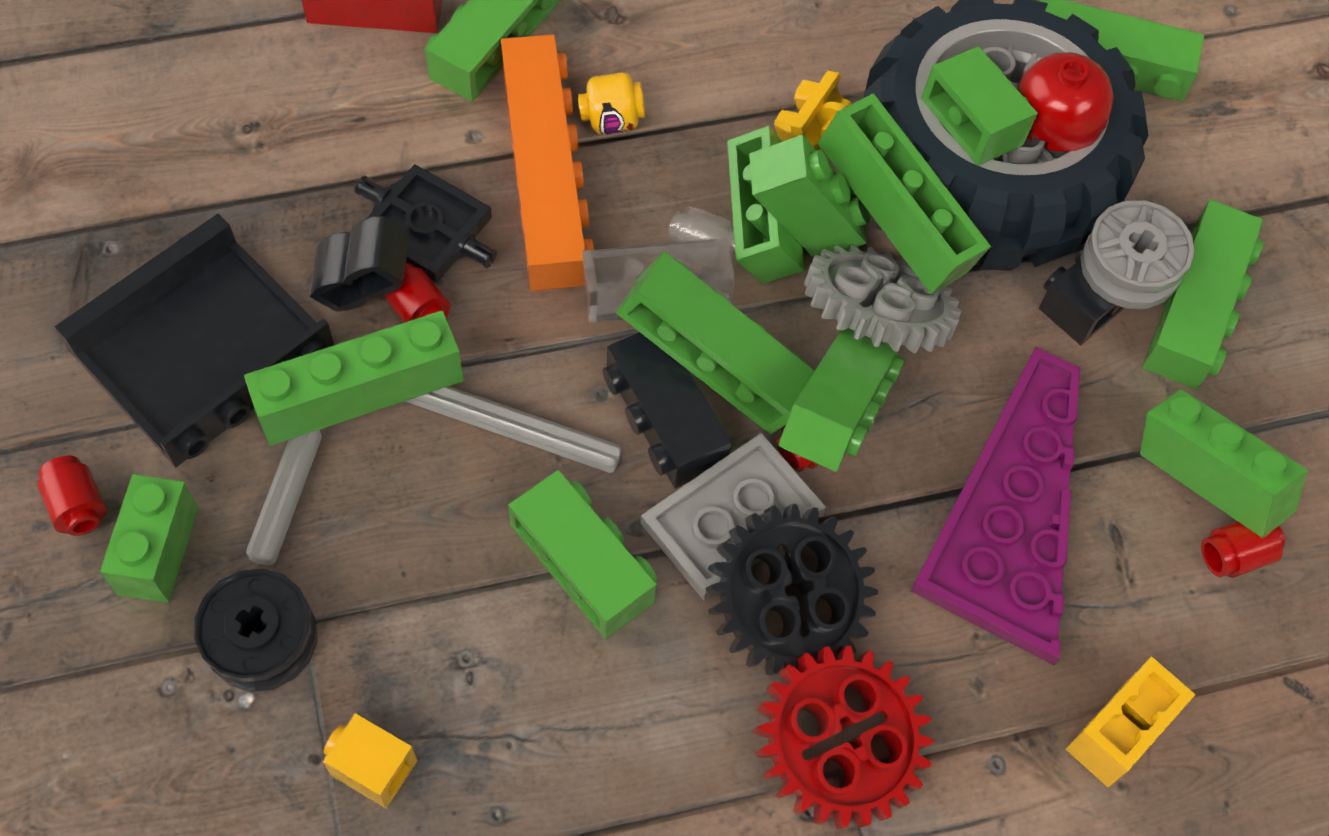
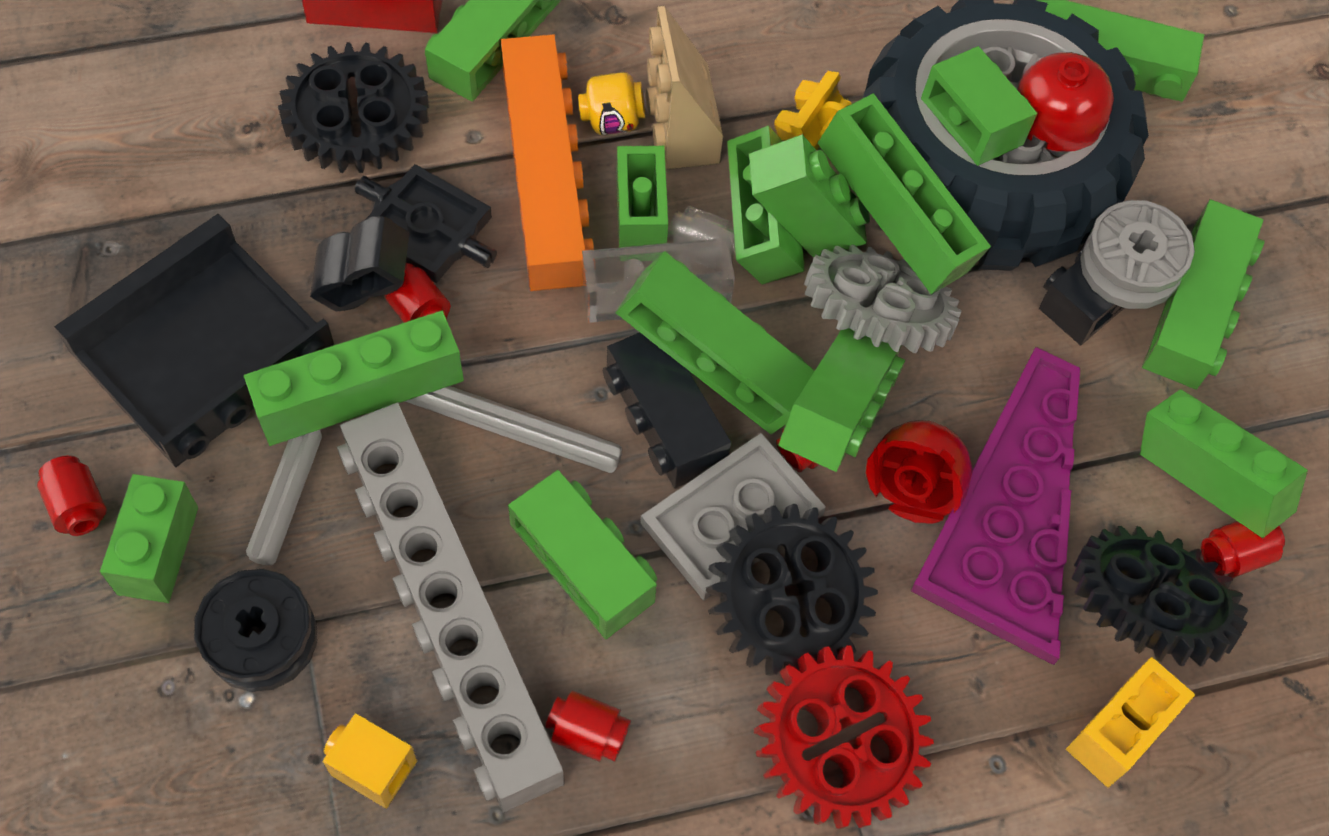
(319, 107): none -> black gear
(533, 766): none -> light grey brick
(588, 726): none -> red brick
(641, 195): none -> bright green brick
(681, 97): none -> tan slope
(920, 470): none -> red cylinder
(1159, 595): none -> black gear

